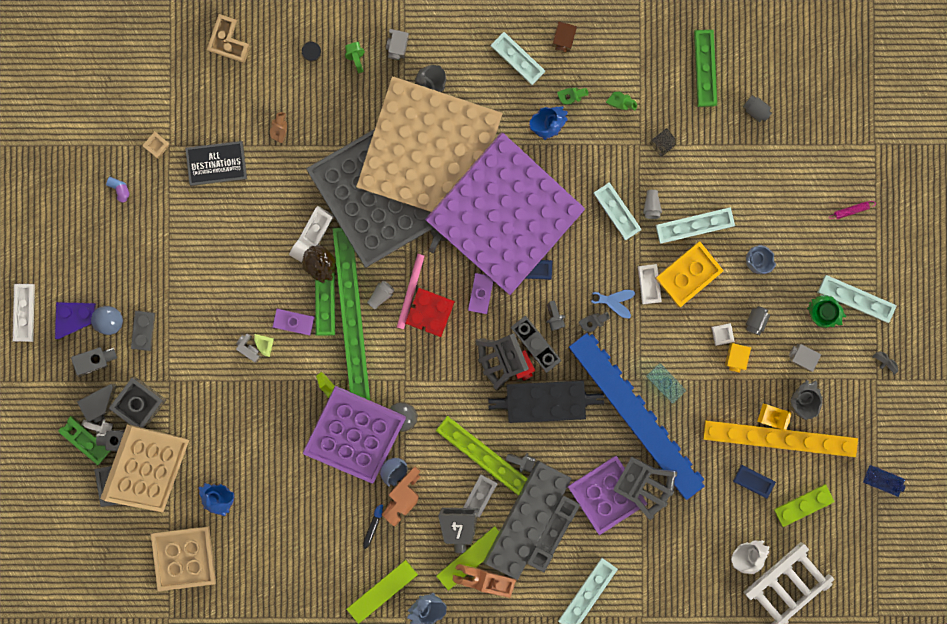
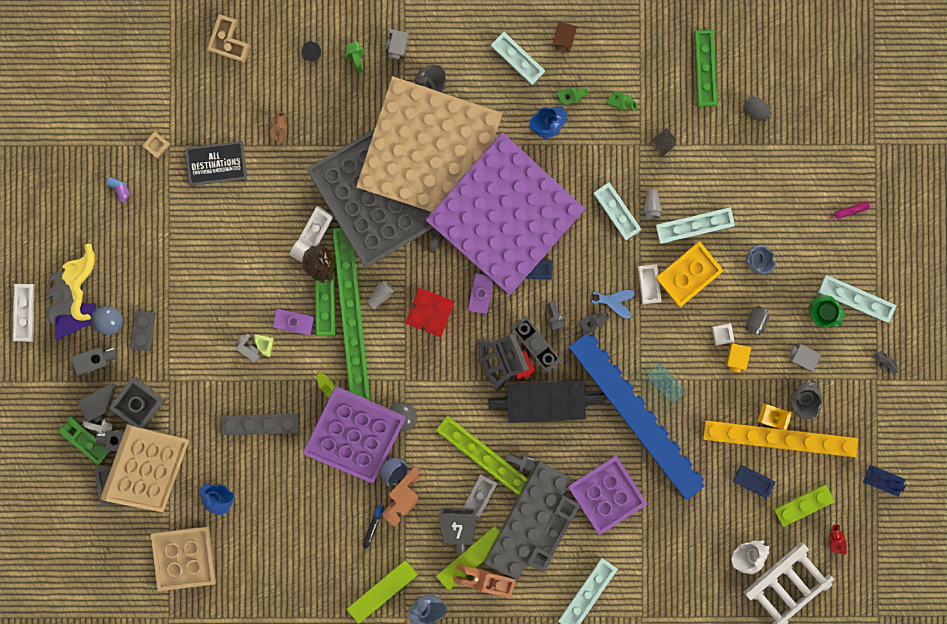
(67, 287): none -> piece
(260, 424): none -> dark grey plate
(410, 291): bright pink bar -> none
(634, 479): dark grey plate -> none
(838, 540): none -> red piece

